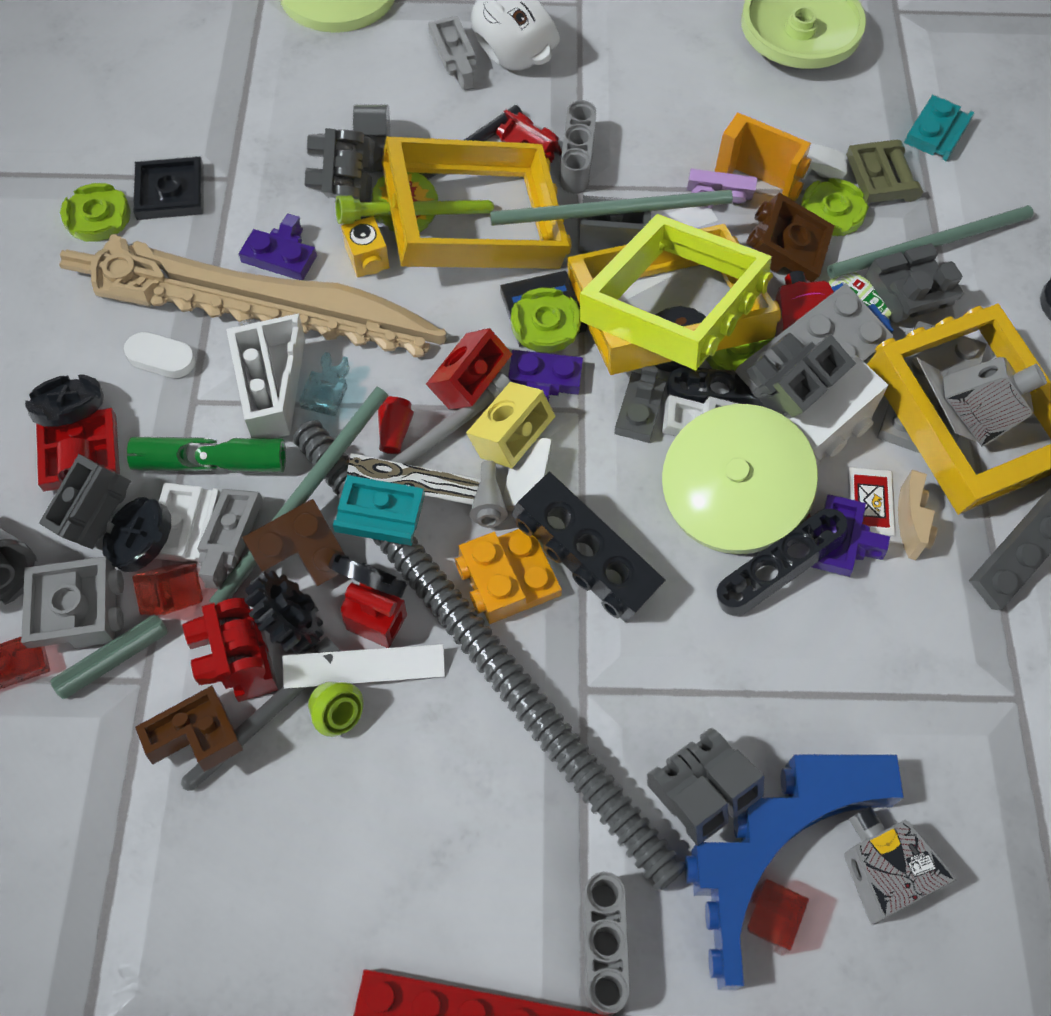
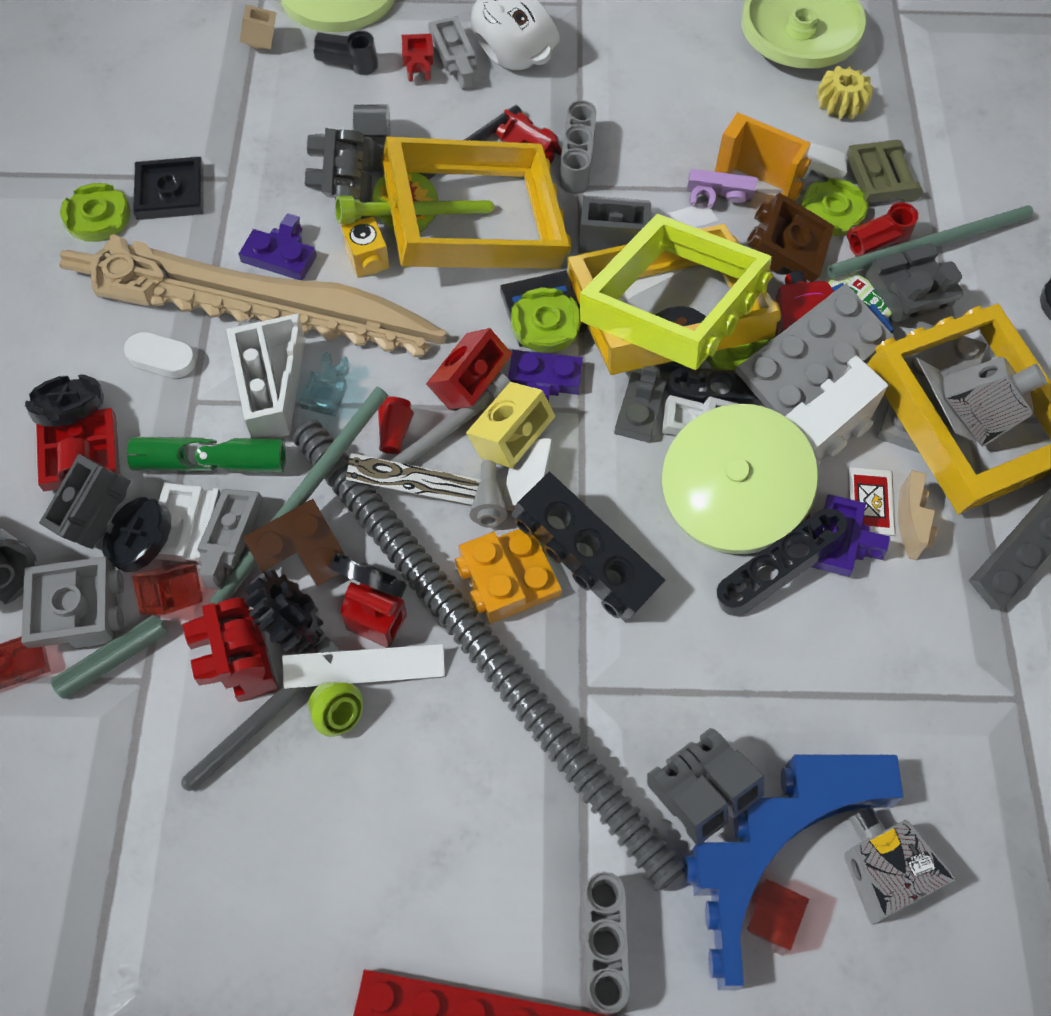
(193, 722): reddish brown plate -> none
(258, 27): none -> tan plate
(354, 50): none -> black piece
(379, 510): teal plate -> none
(417, 54): none -> red plate
(611, 207): sand green piece -> none
(802, 376): dark grey hips -> none
(844, 92): none -> light yellow gear
(885, 230): none -> red piece
(938, 127): teal plate -> none

